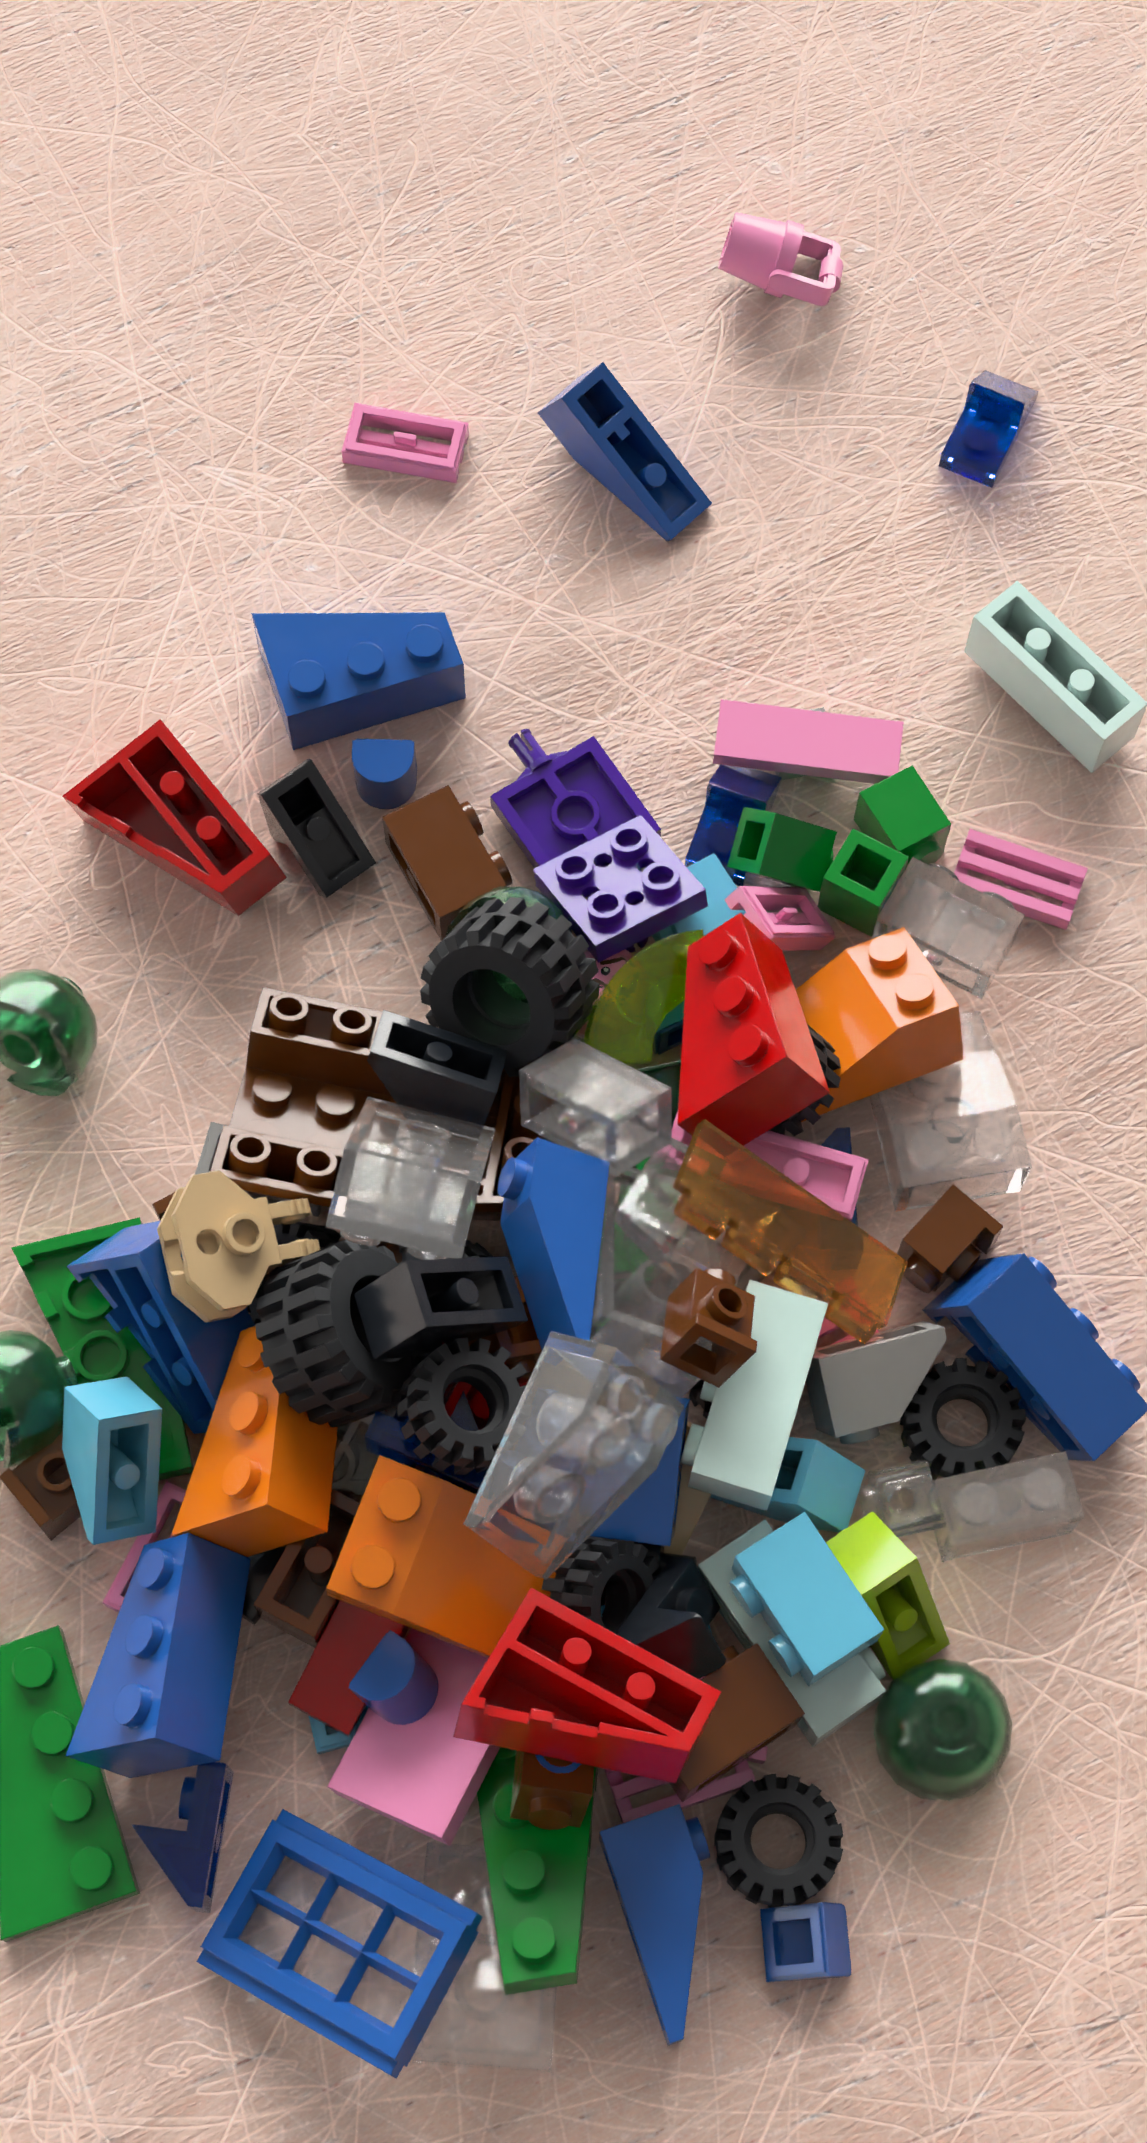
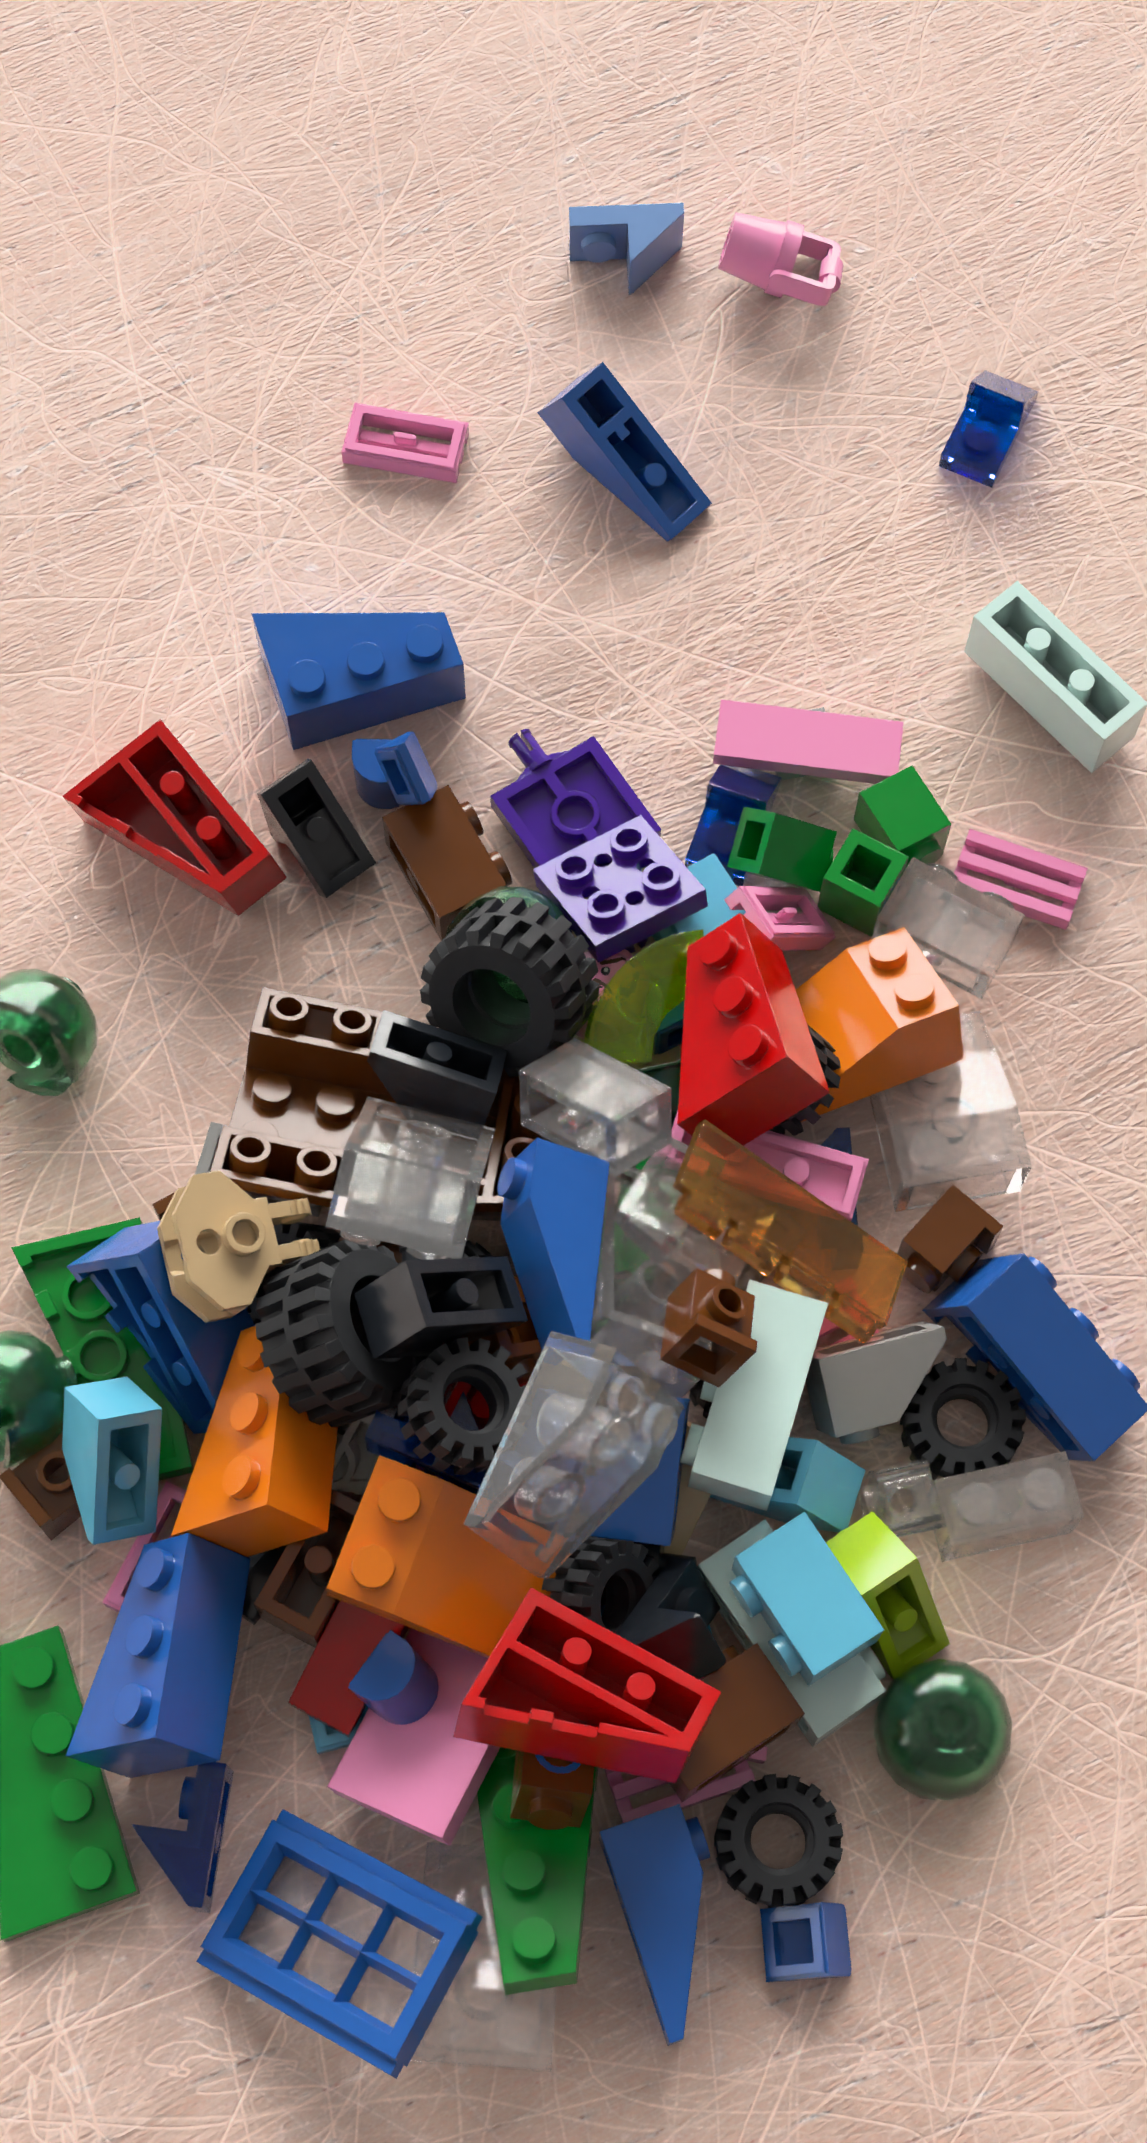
(407, 770): none -> blue slope
(636, 232): none -> medium blue slope

